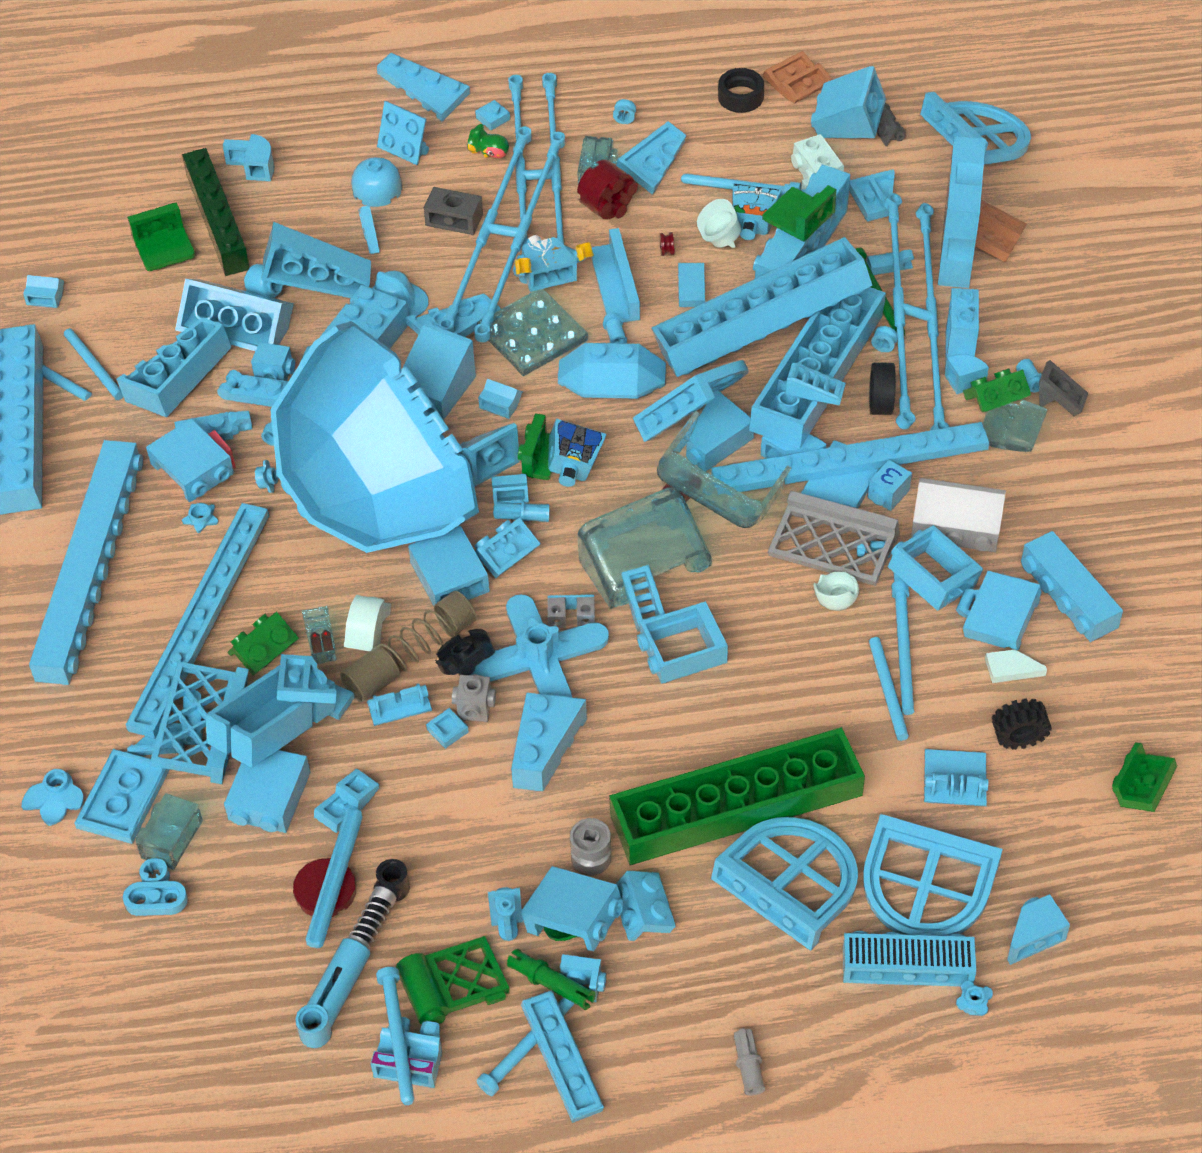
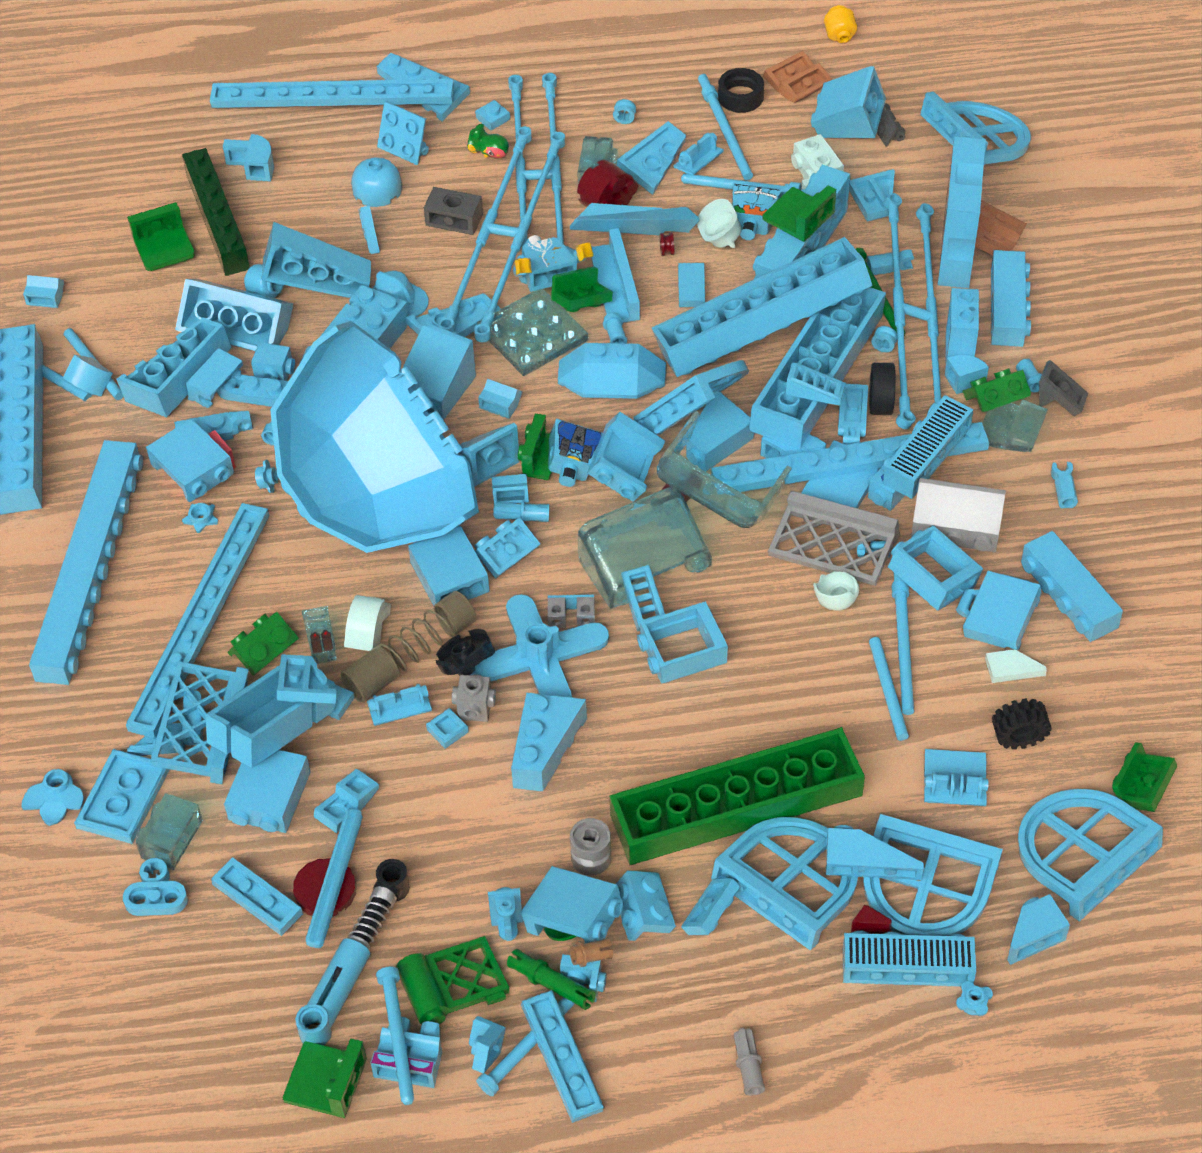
(87, 375): none -> medium azure brick
(212, 376): none -> medium azure hinge
(257, 896): none -> medium azure plate
(326, 1077): none -> green bracket
(332, 93): none -> medium azure plate
(486, 1043): none -> medium azure bracket
(579, 289): none -> green bracket
(588, 952): none -> medium nougat pin
(624, 456): none -> medium azure panel
(635, 219): none -> medium azure wedge
(698, 155): none -> medium azure hinge
(710, 95): none -> medium azure bar
(710, 906): none -> medium azure plate
(840, 24): none -> yellow head
(853, 413): none -> medium azure hinge
(862, 855): none -> medium azure slope
(871, 921): none -> dark red slope
(927, 445): none -> medium azure brick
(1009, 298): none -> medium azure brick
(1064, 486): none -> medium azure bar
(1112, 867): none -> medium azure window

